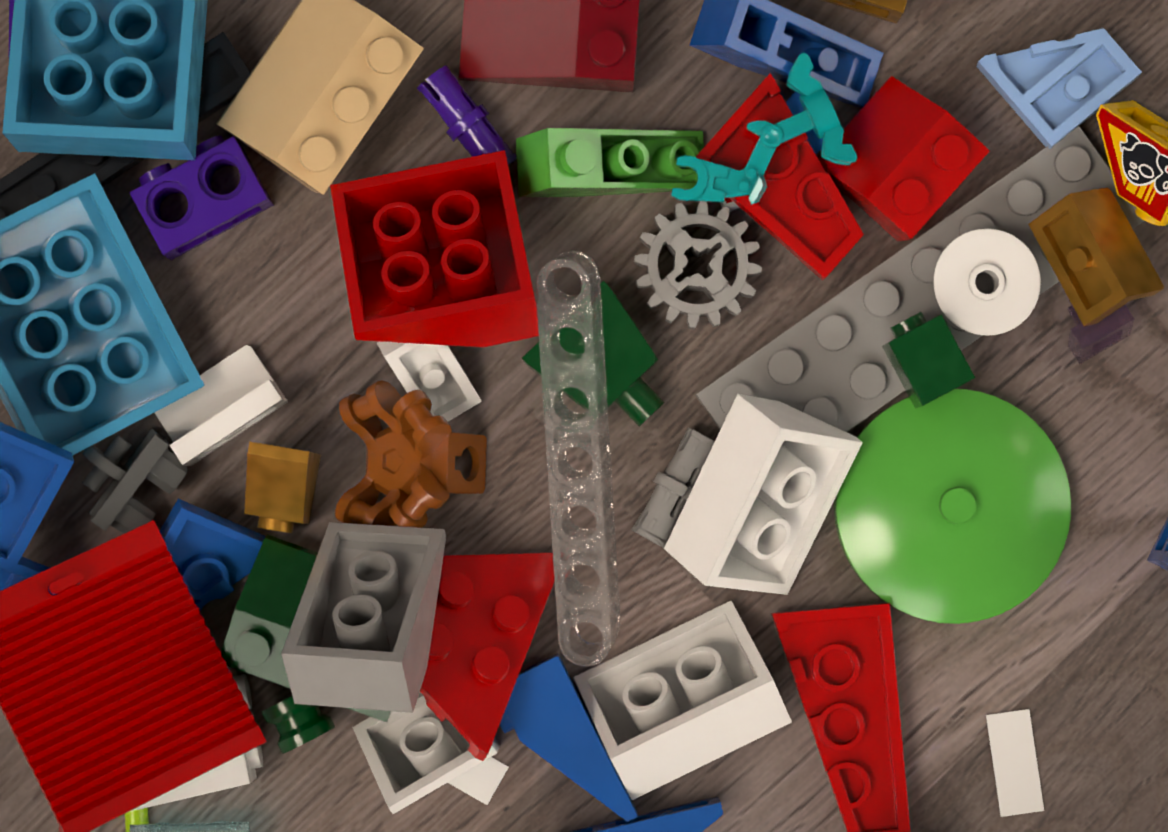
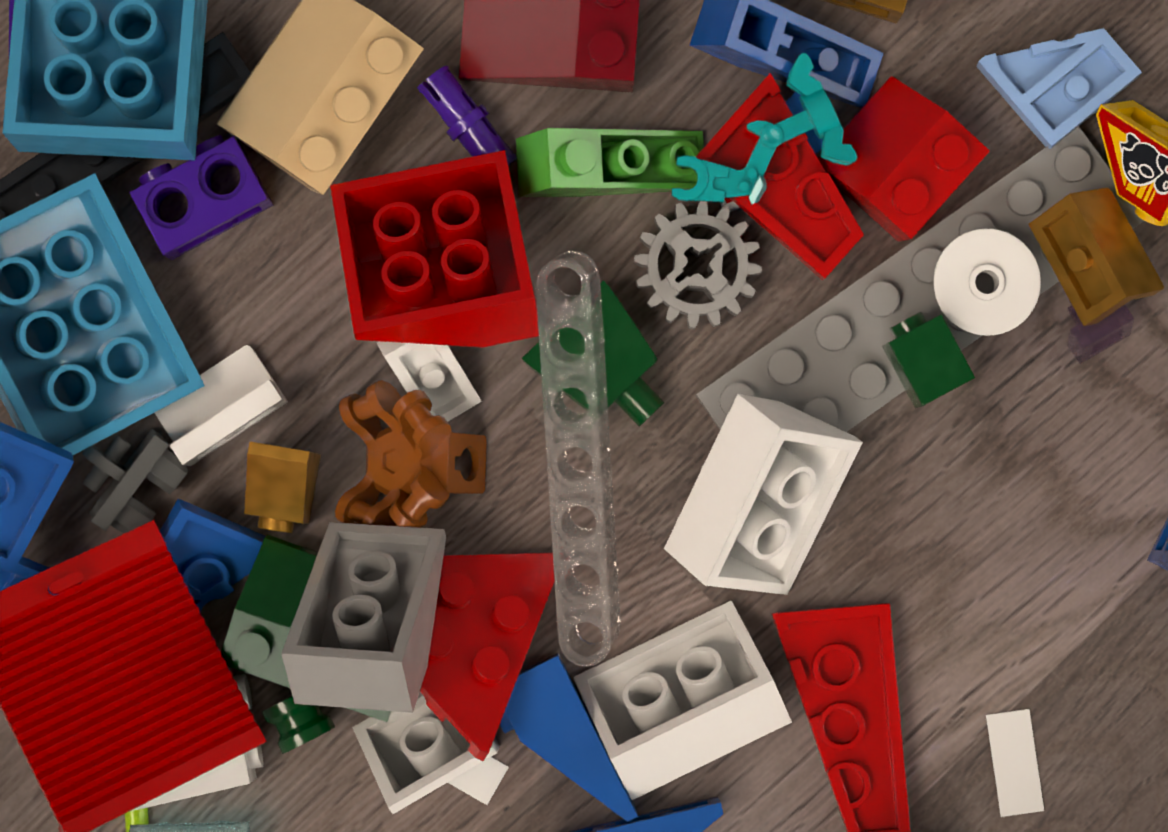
(673, 488): light grey pin -> none
(954, 507): bright green dish -> none

